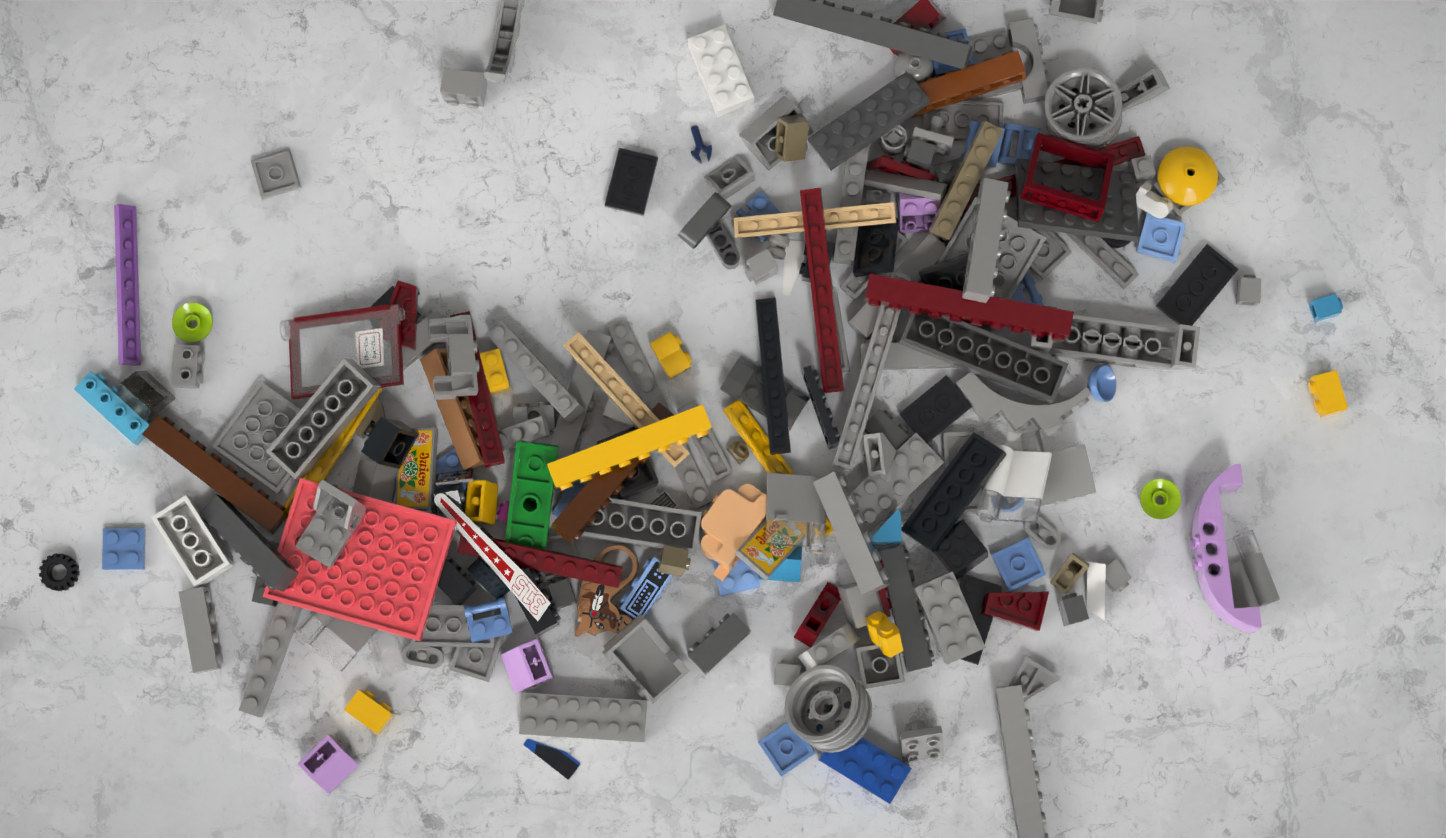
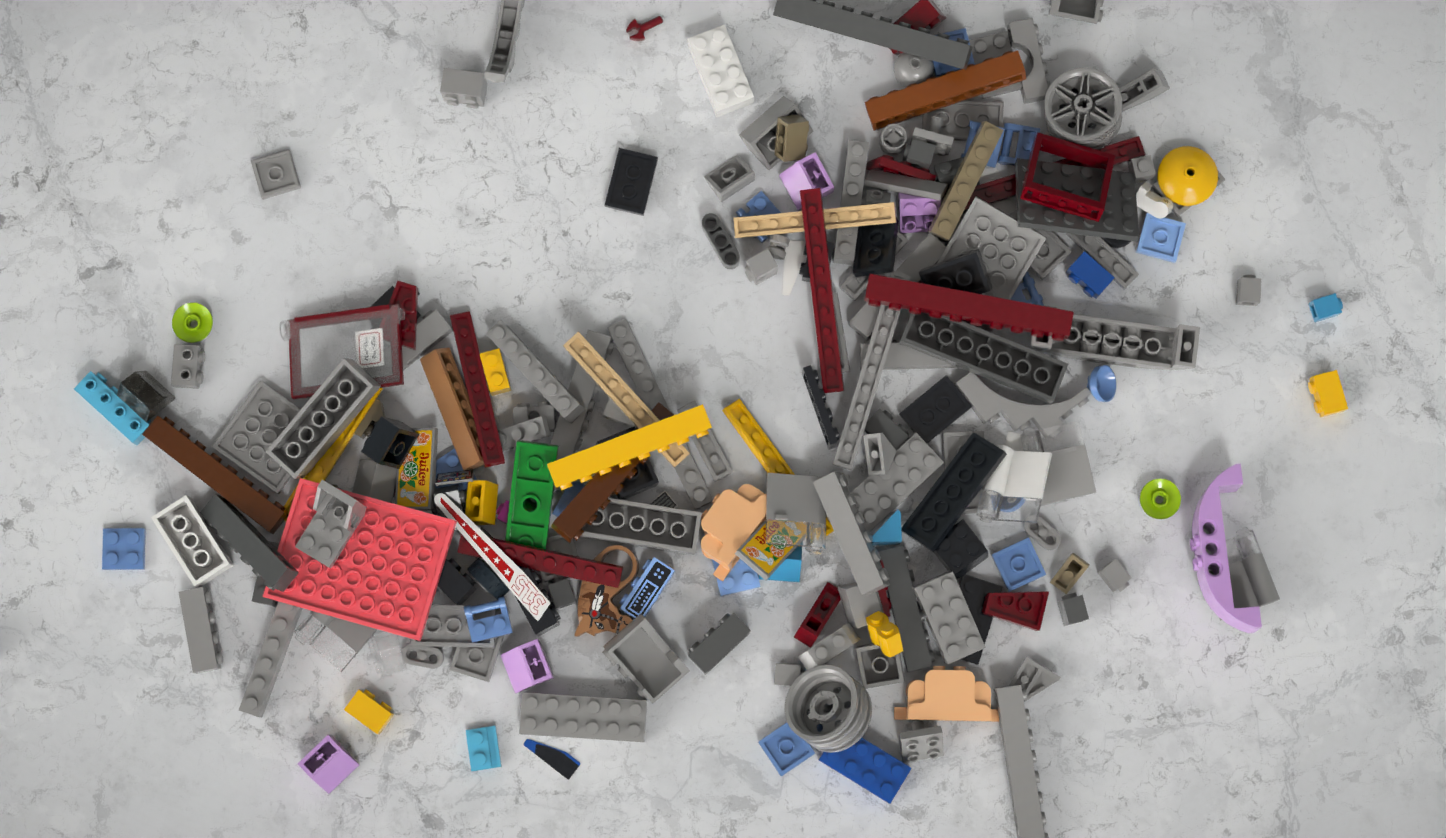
(50, 563): black tyre -> none
(127, 285): medium lavender plate -> none
(460, 356): light grey bracket -> none
(483, 748): none -> medium azure plate
(643, 27): none -> dark red bar
(671, 355): yellow brick -> none
(673, 561): dark tan brick -> none
(699, 145): dark blue bar -> none
(704, 220): dark grey beam -> none
(739, 452): dark tan plate -> none
(747, 386): dark grey piece -> none
(773, 376): black plate -> none
(804, 175): none -> lavender slope
(868, 120): dark grey plate -> none
(948, 697): none -> light nougat brick
(985, 240): light grey brick -> none
(1089, 275): none -> blue brick
(1096, 589): white sticker -> none
(1197, 287): black plate -> none

